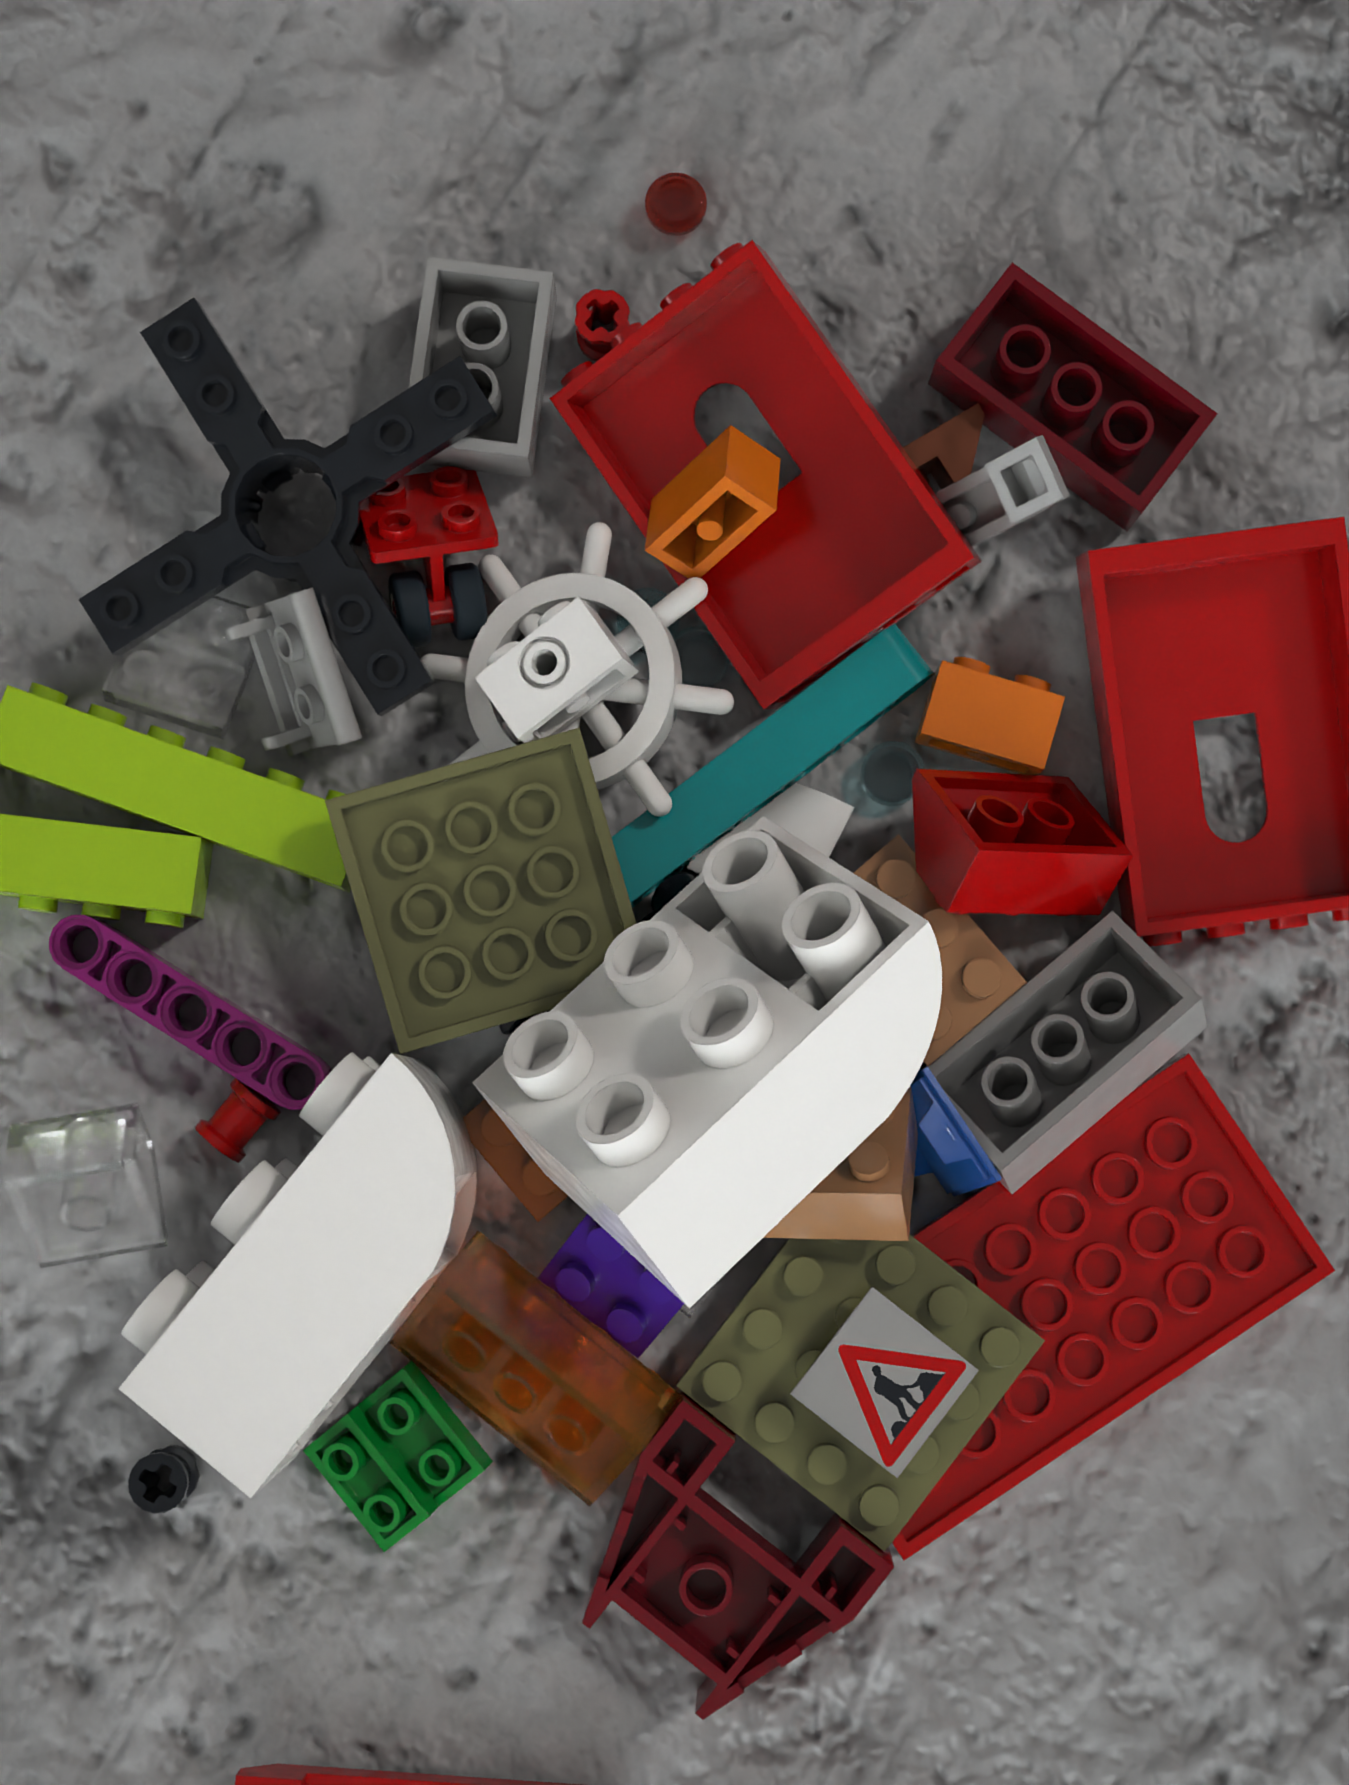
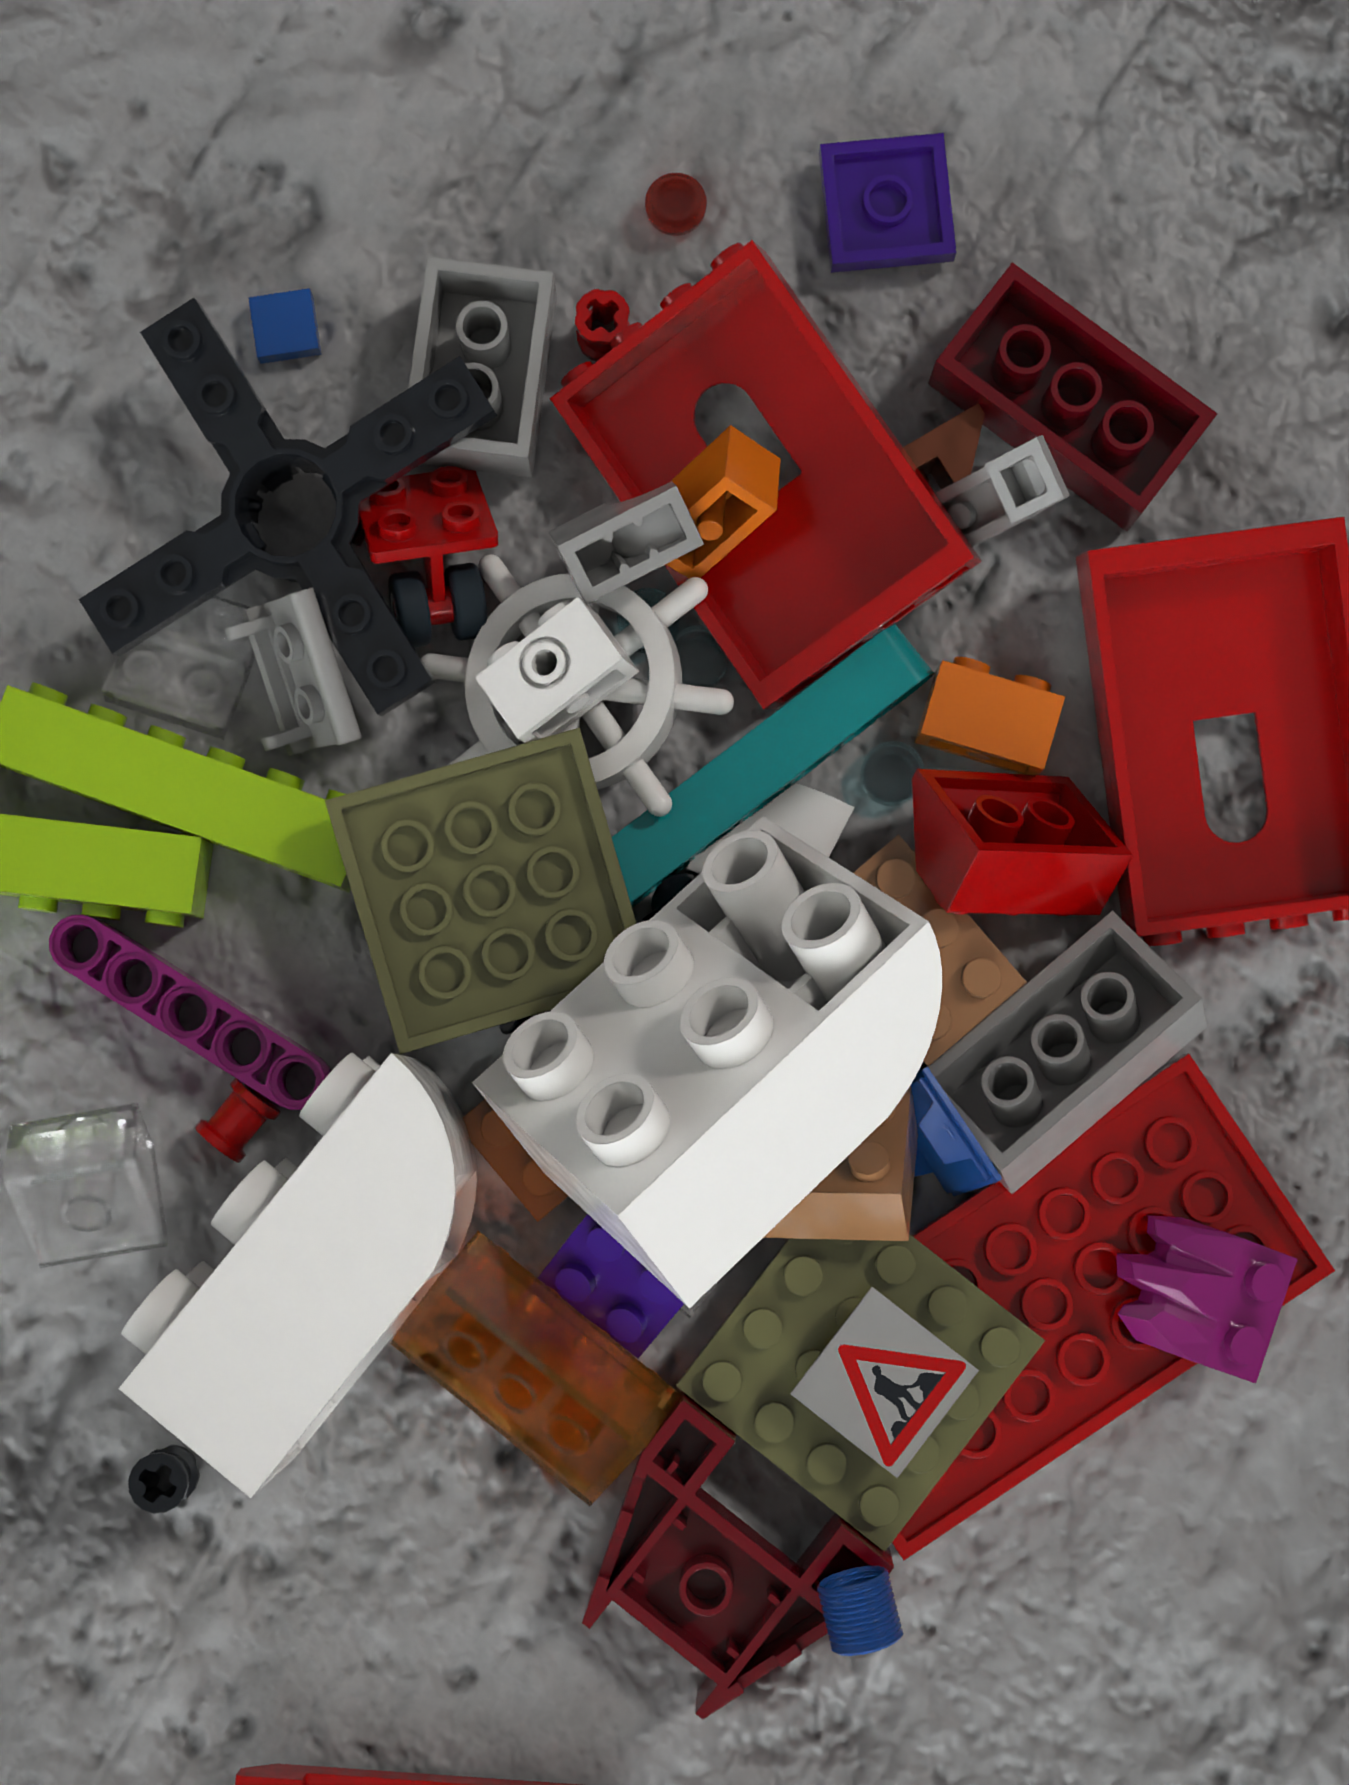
(285, 326): none -> blue tile
(398, 1456): green slope -> none
(625, 540): none -> light grey arch
(860, 1610): none -> blue piece
(887, 202): none -> dark purple plate
(1206, 1295): none -> magenta plate

